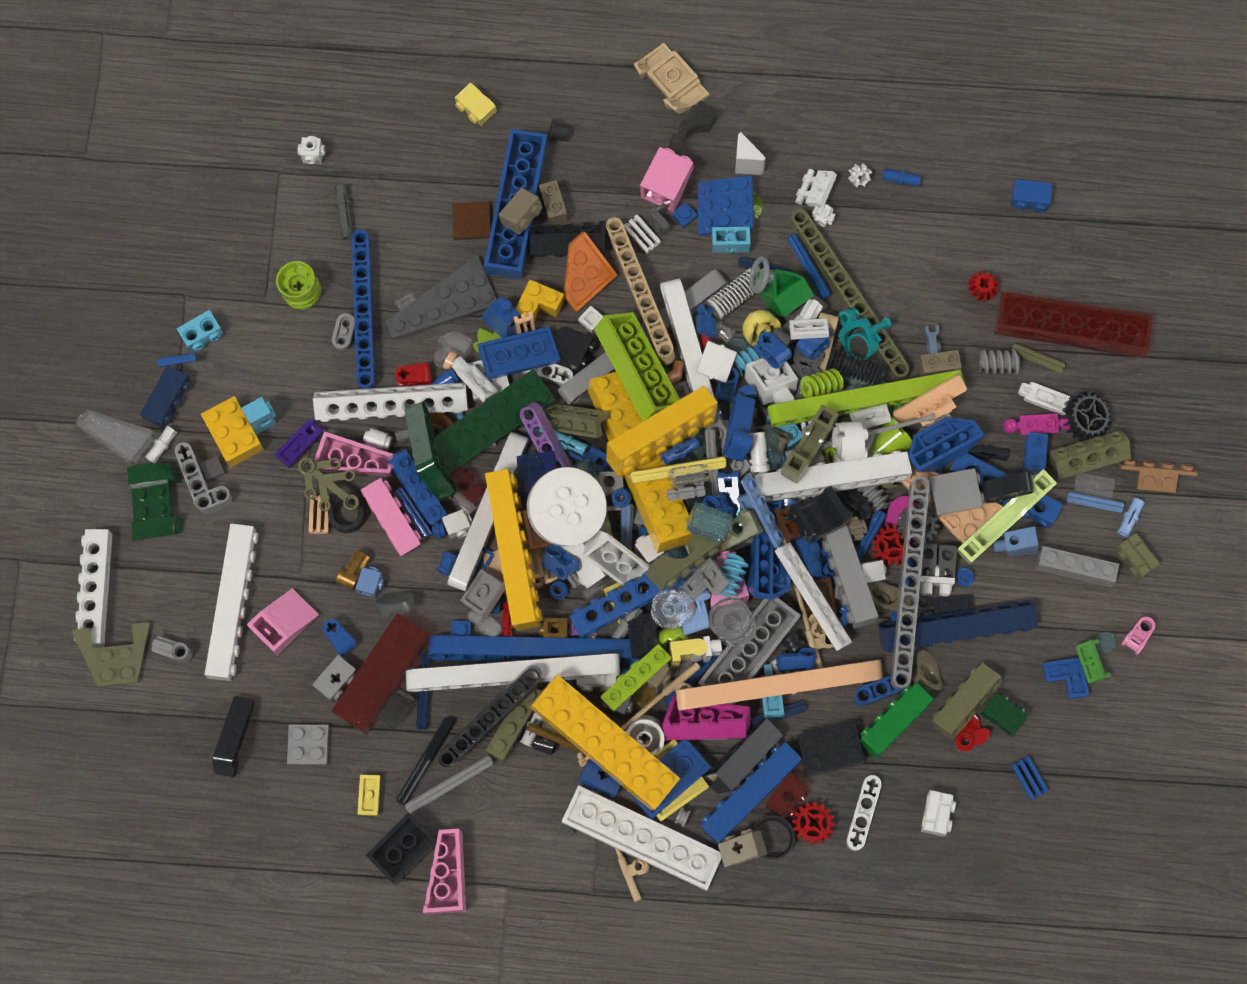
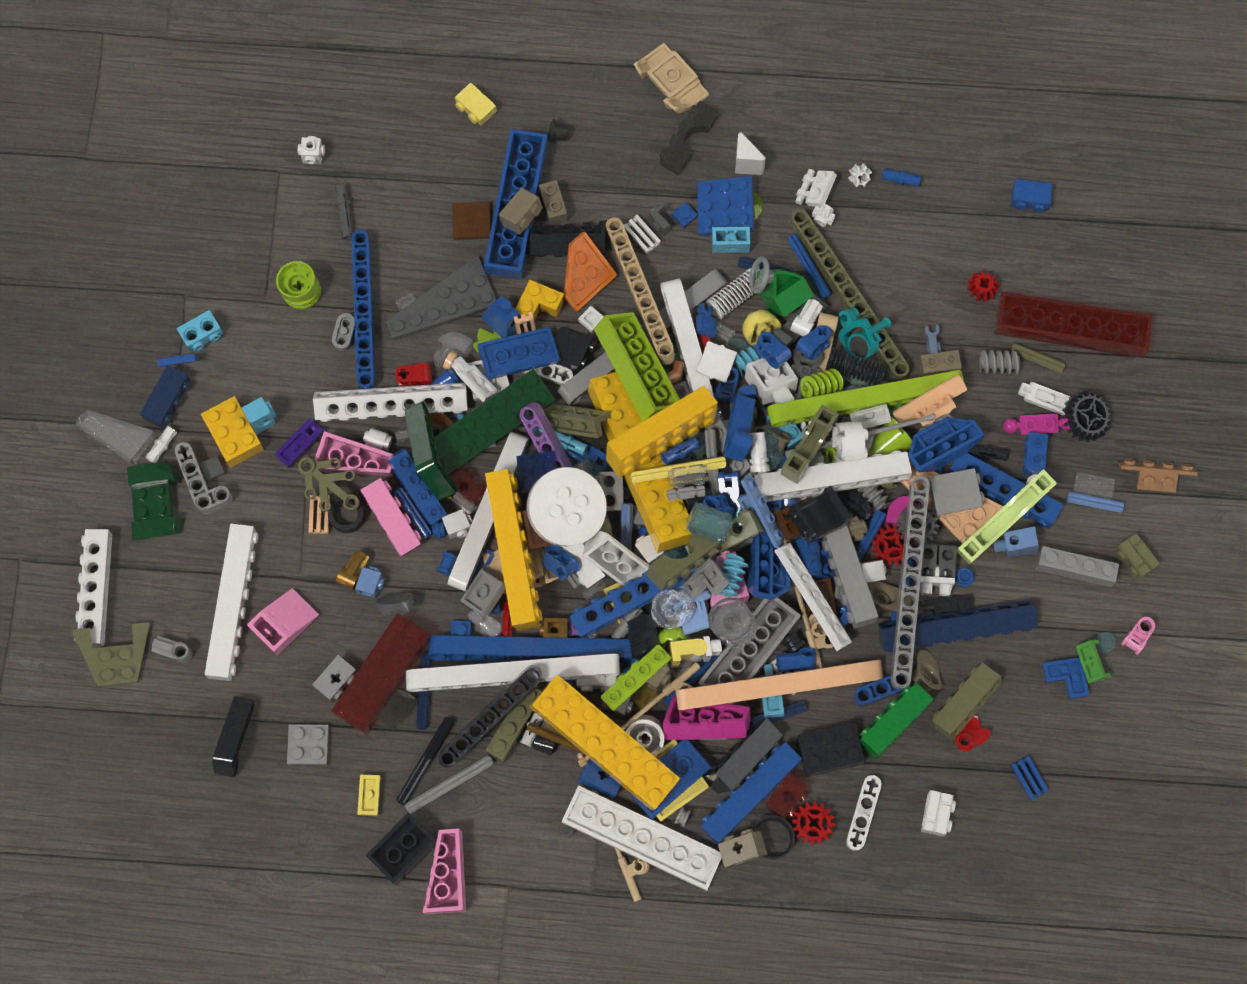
(340, 639): blue piece -> none
(558, 584): blue plate -> none
(621, 492): blue plate -> none
(666, 178): bright pink slope -> none
(808, 330): white tile -> none
(1004, 714): dark green brick -> none
(1007, 487): black beam -> none
(1090, 454): olive brick -> none
(1126, 528): light blue pin -> none

